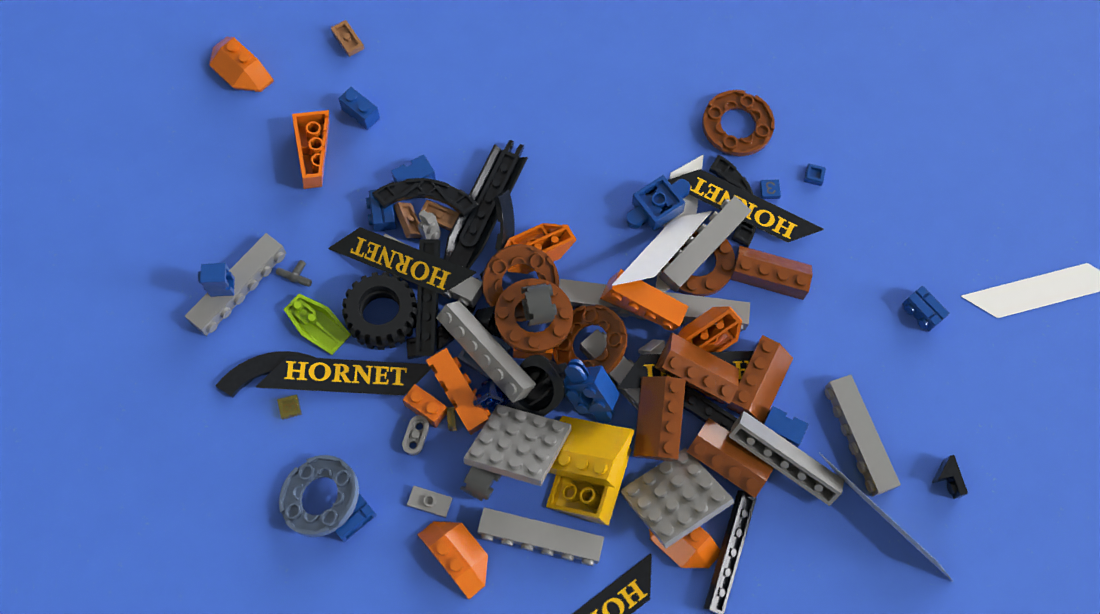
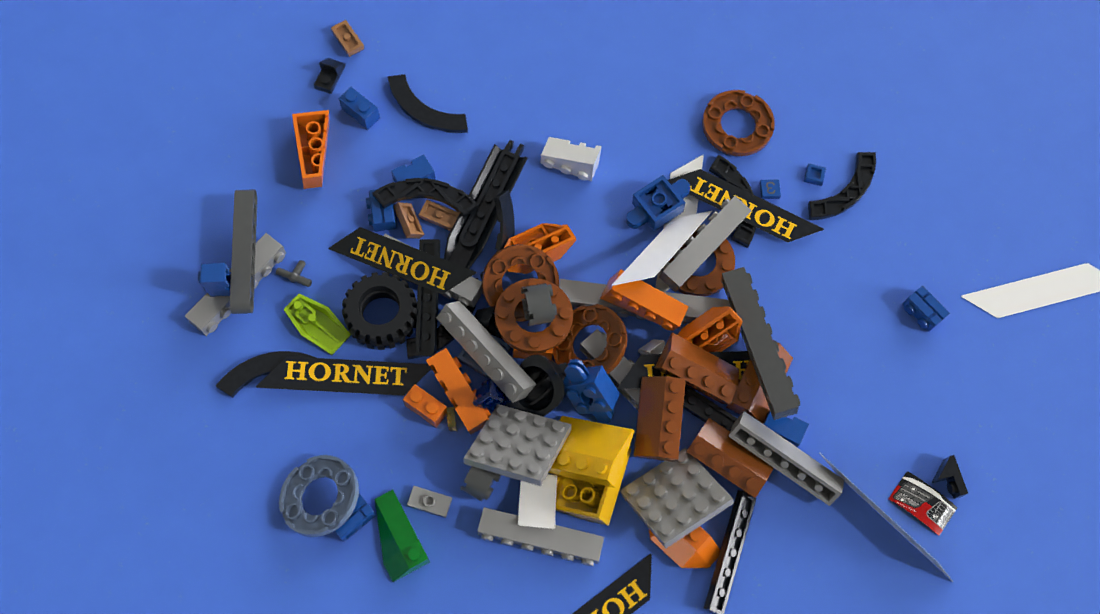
(239, 66): orange wedge -> none
(243, 252): none -> dark grey beam
(289, 407): clear yellow tile -> none
(329, 75): none -> black slope
(399, 543): none -> green wedge
(415, 436): light grey plate -> none
(422, 113): none -> black tile
(428, 226): light grey hinge -> none
(457, 554): orange wedge -> none
(538, 503): none -> white sticker
(571, 158): none -> white wedge
(760, 345): none -> dark grey brick
(772, 272): dark orange slope -> none
(850, 194): none -> black tile
(862, 435): light grey brick -> none
(923, 502): none -> sticker

